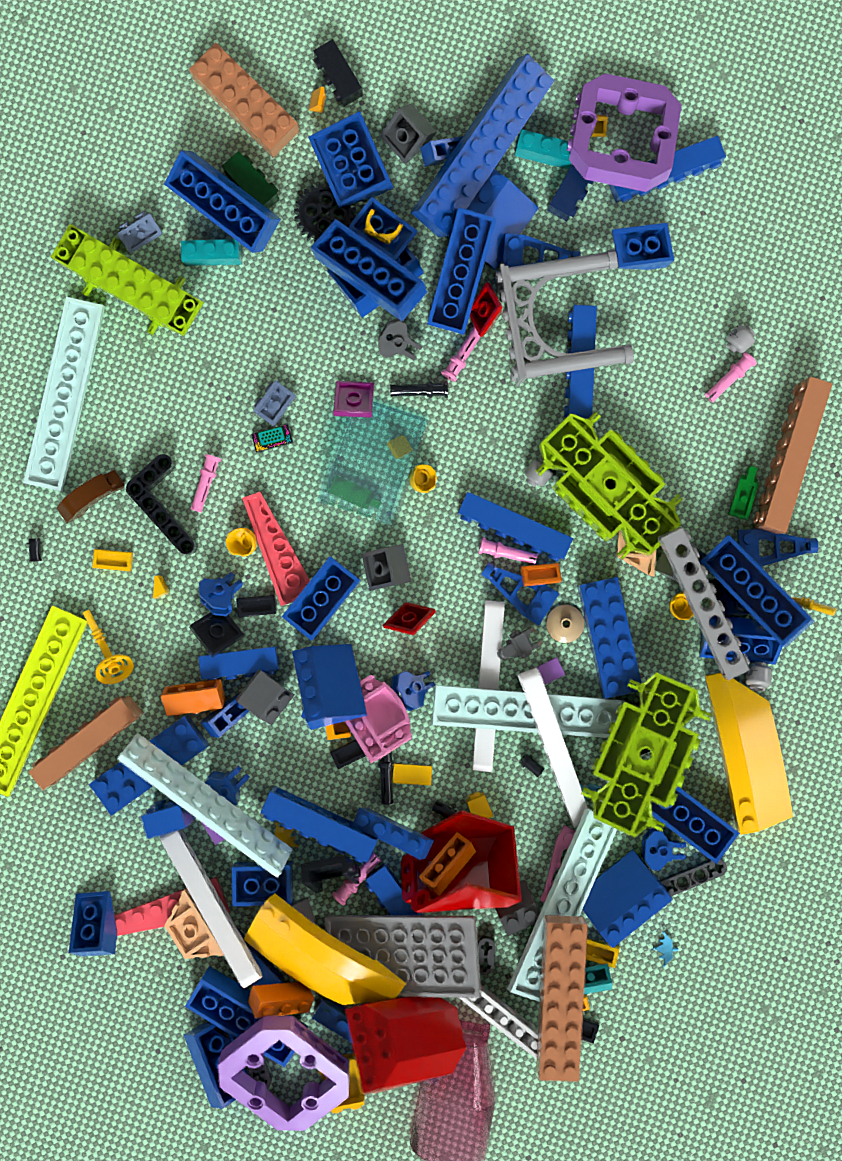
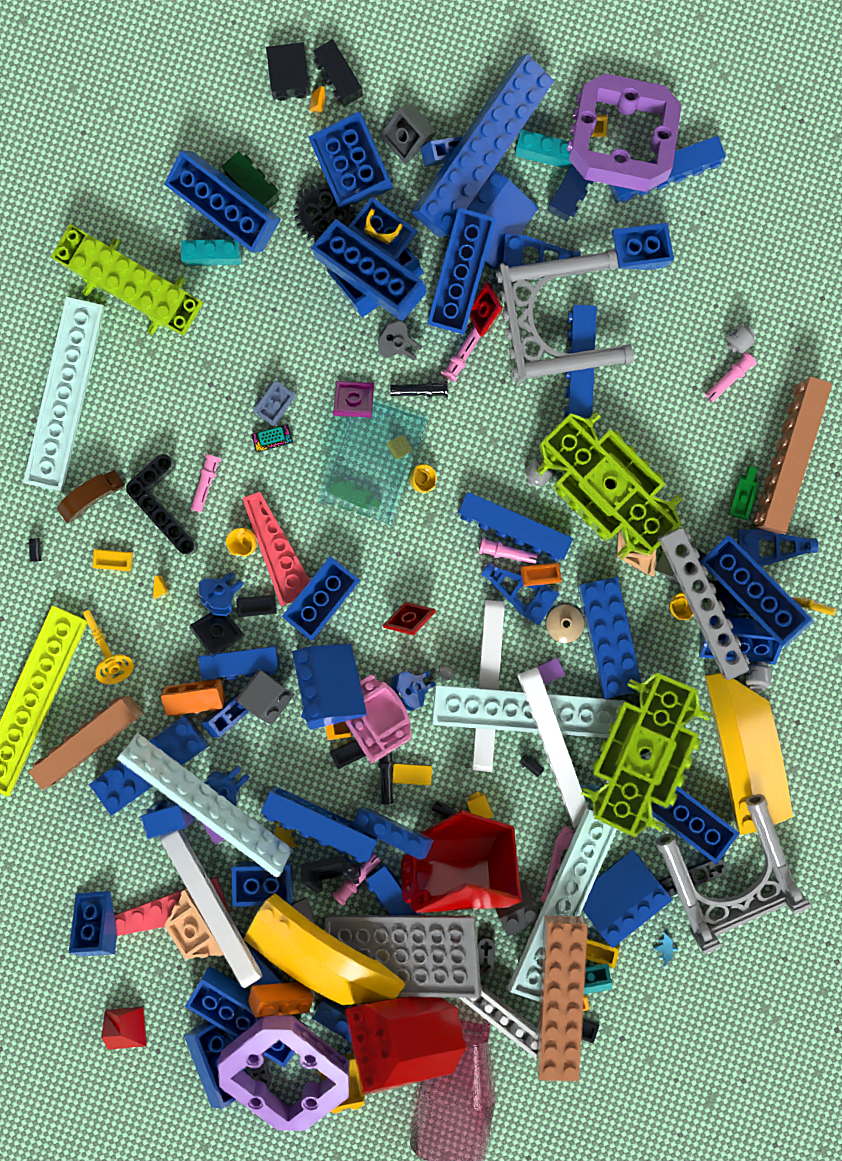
(124, 1028): none -> red slope
(138, 232): sand blue bracket -> none
(244, 100): nougat brick -> none
(288, 71): none -> black panel
(386, 567): dark grey slope -> none
(446, 673): none -> light grey hinge
(447, 864): orange brick -> none
(518, 645): dark grey hinge -> none
(662, 849): blue hinge -> none
(784, 892): none -> light grey arch

